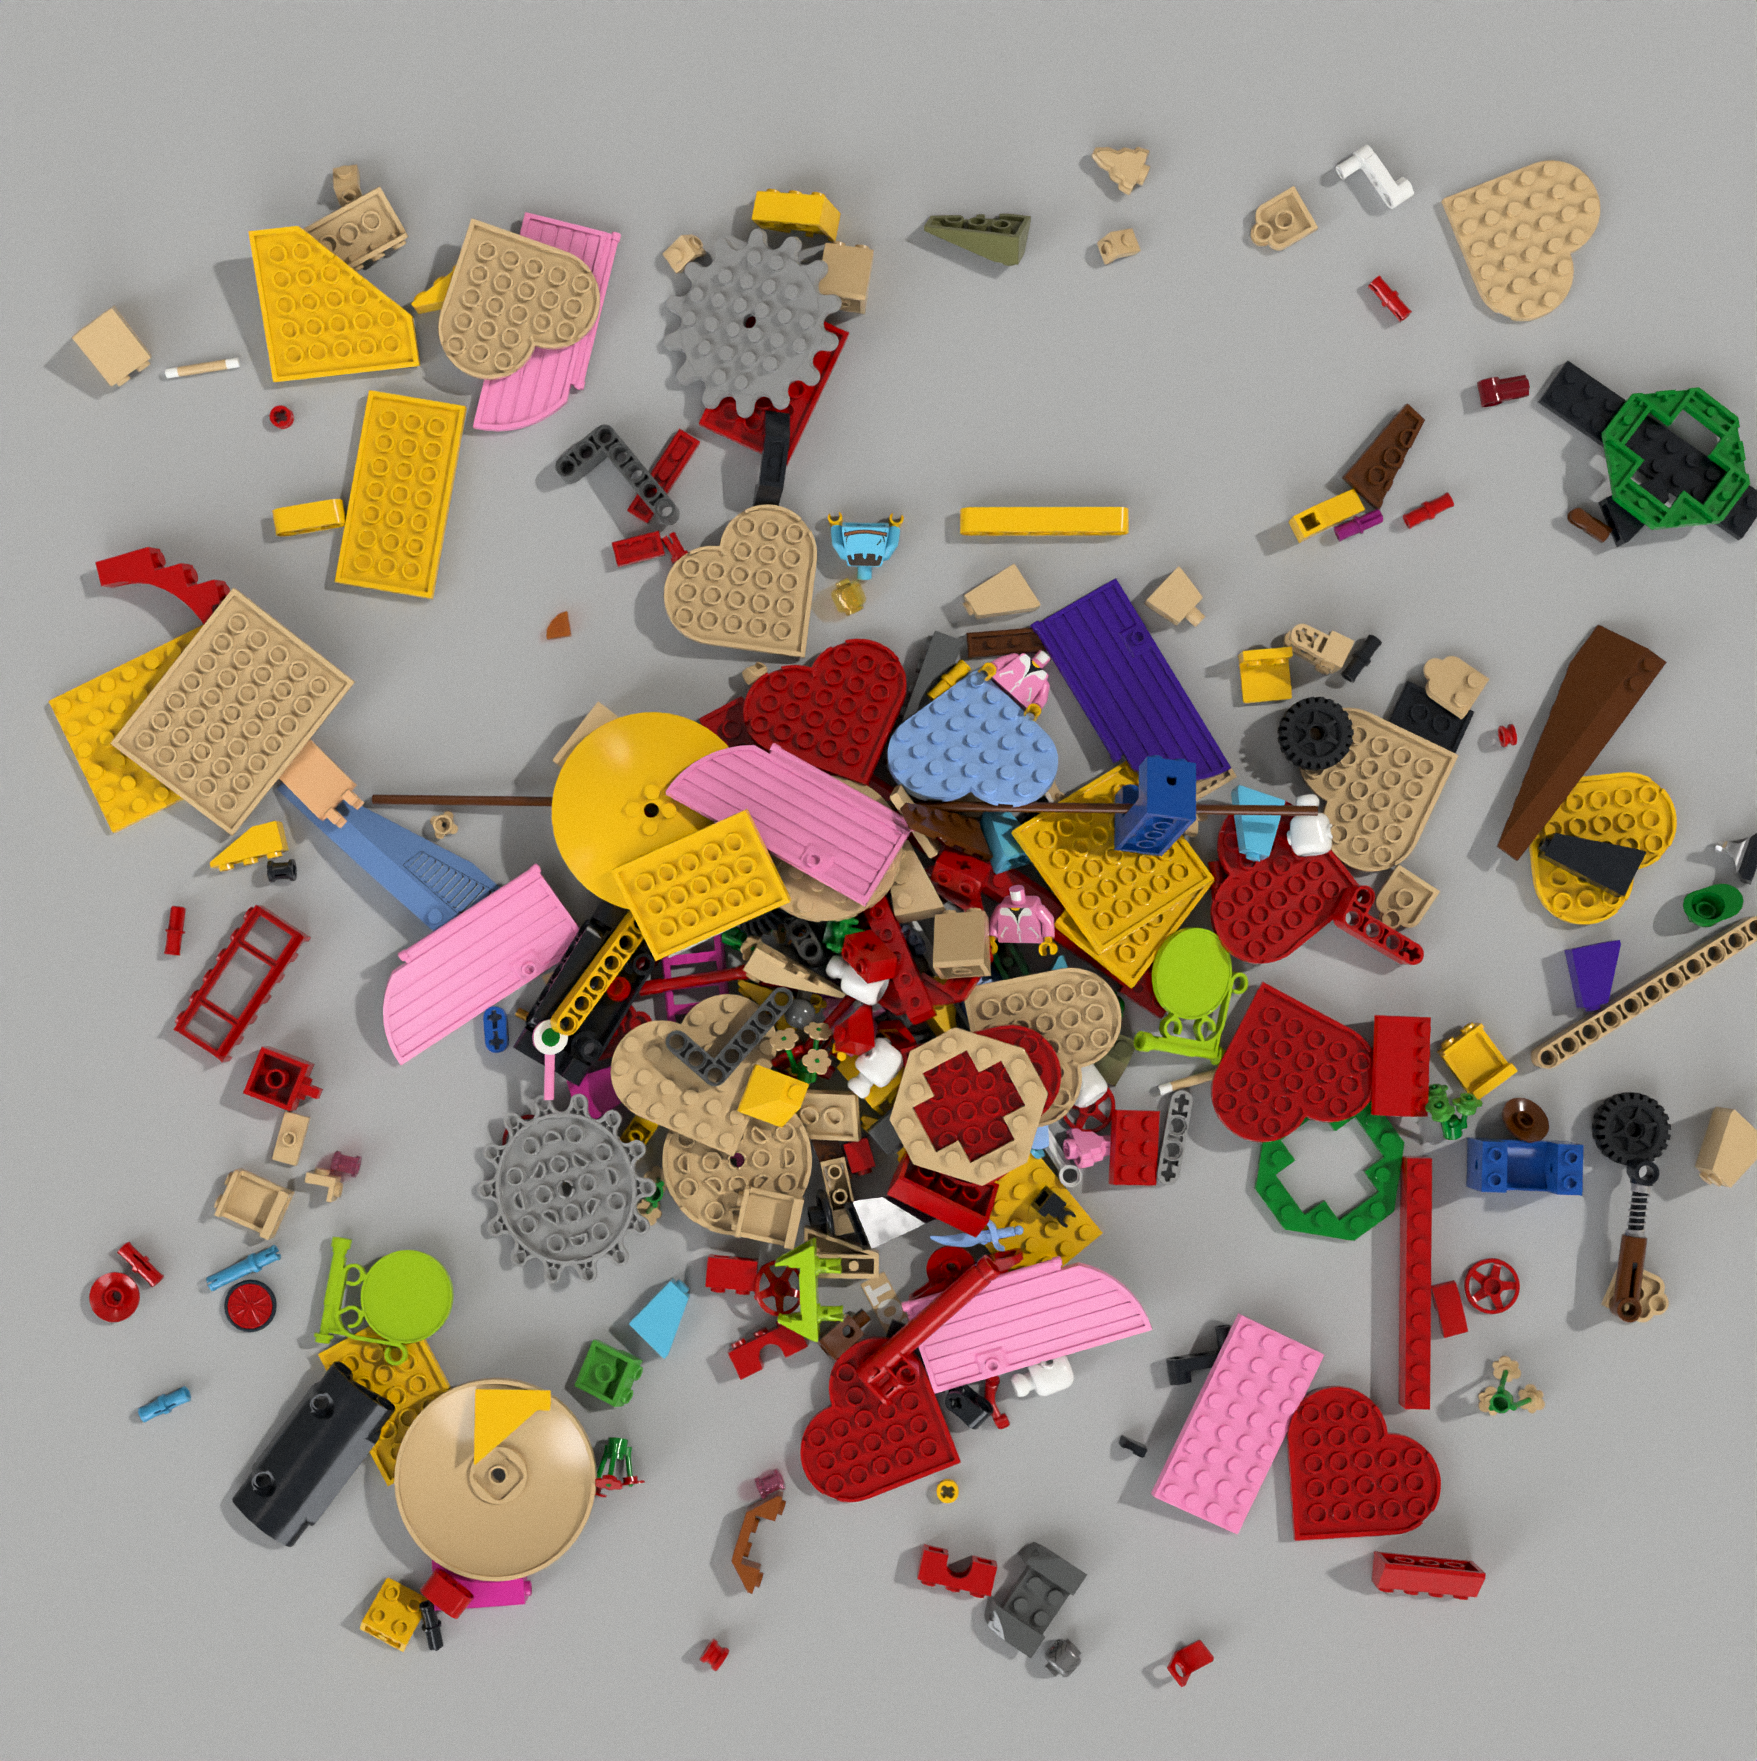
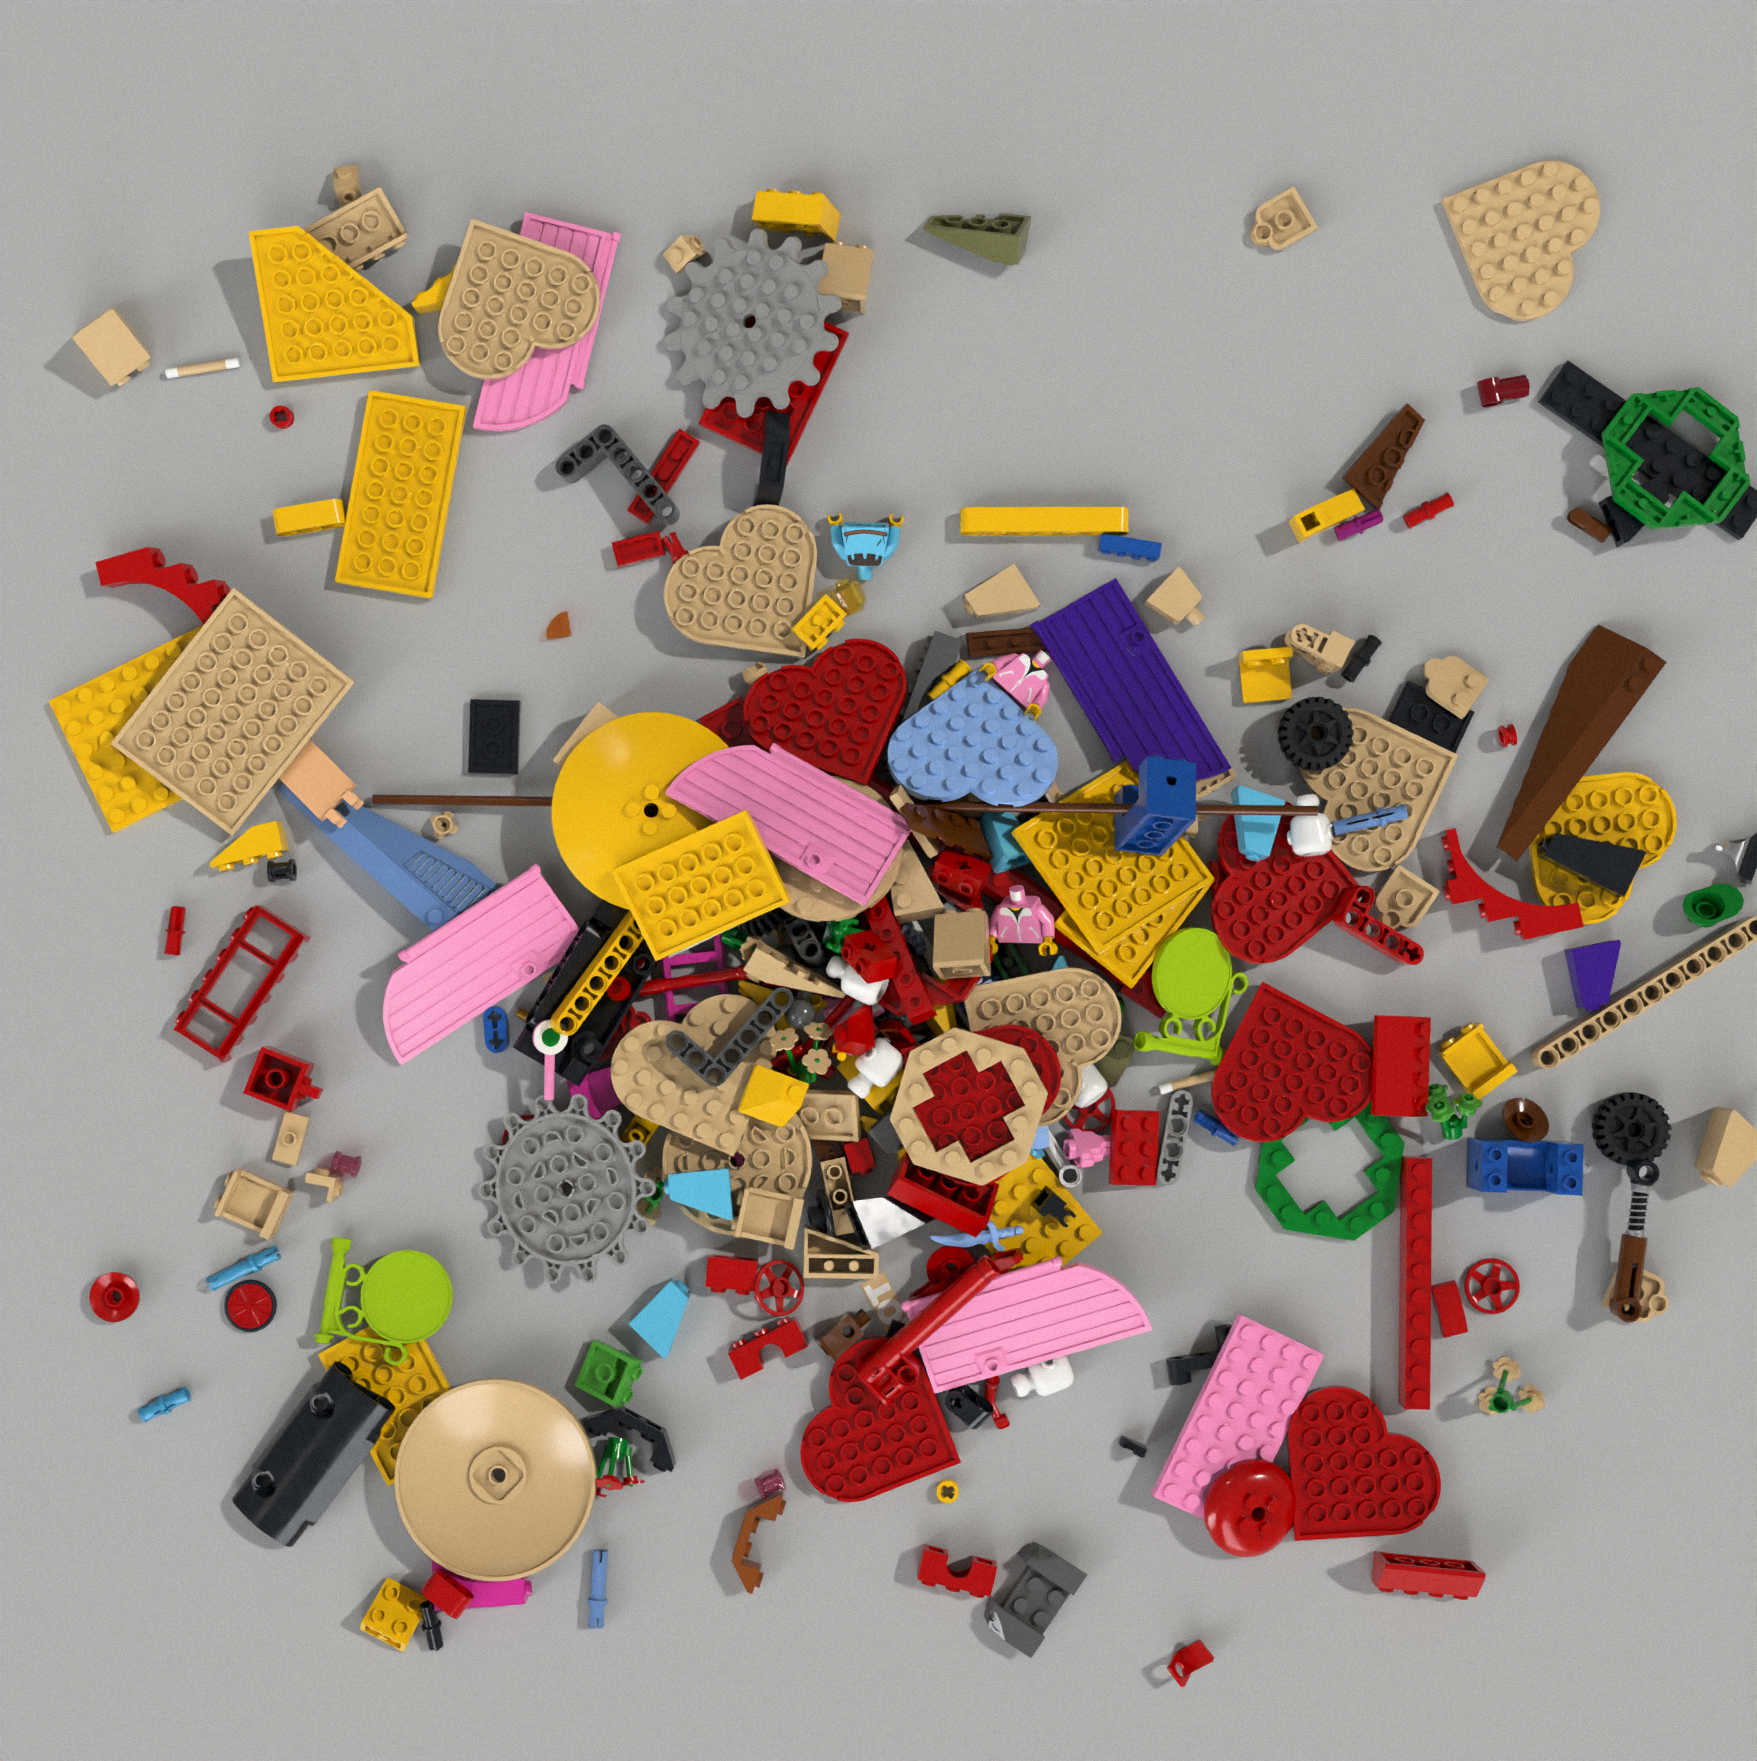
(140, 1264): red pin -> none
(494, 736): none -> black tile
(501, 1413): yellow sticker -> none
(598, 1587): none -> medium blue pin
(601, 1422): none -> black slope
(703, 1190): none -> medium azure slope
(714, 1654): red wheel -> none
(812, 1313): lime hose -> none
(819, 623): none -> yellow bracket
(1062, 1658): flat silver head -> none
(1118, 245): tan bracket -> none
(1124, 166): tan rock -> none
(1129, 547): none -> blue piece
(1215, 1127): none -> blue axle
(1236, 1495): none -> red brick
(1390, 298): red pin -> none
(1391, 191): white beam -> none
(1395, 814): none -> medium blue pin
(1531, 919): none -> red arch

